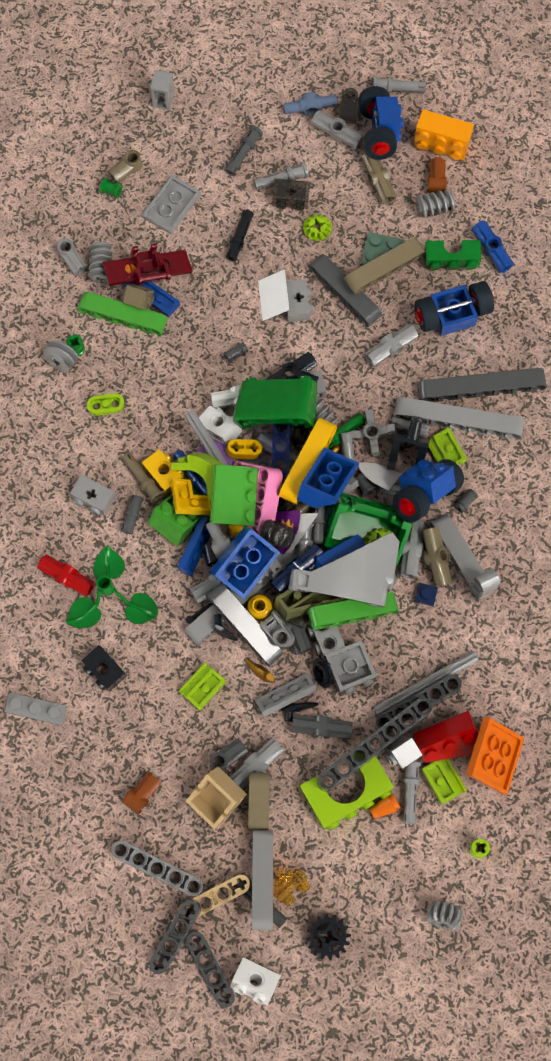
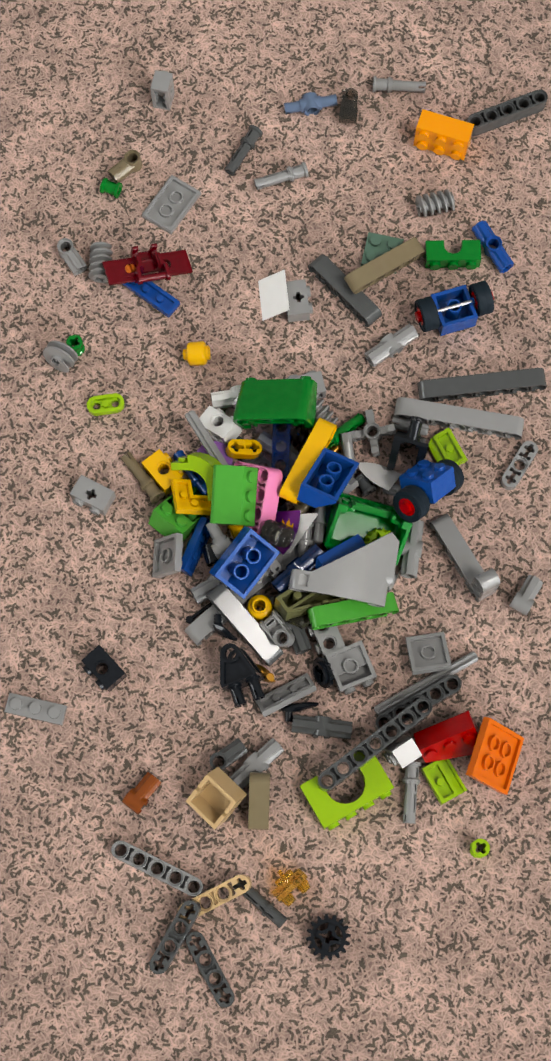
(66, 574): red piece -> none
(107, 566): green plant -> none
(119, 312): bright green beam -> none
(132, 514): dark grey pin -> none
(138, 296): dark tan brick -> none
(167, 555): none -> light grey plate
(197, 353): none -> yellow head
(202, 686): lime plate -> none
(235, 352): dark grey pin -> none
(237, 241): black pin -> none
(239, 673): none -> black piece
(251, 971): white brick -> none
(262, 880): light grey beam -> none
(285, 188): clear smoke brick -> none
(299, 367): black piece -> none
(313, 233): lime gear -> none
(345, 134): light grey piece -> none
(380, 179): dark tan piece -> none
(385, 806): orange cone -> none
(386, 122): brick -> none
(426, 594): dark blue plate -> none
(428, 653): none -> light grey plate
(436, 178): dark orange piece -> none
(437, 556): dark tan piece -> none
(444, 915): light grey gear -> none
(462, 504): dark grey pin -> none
(513, 107): none -> dark grey beam
(525, 597): none -> light grey piece
(530, 457): none -> light grey beam

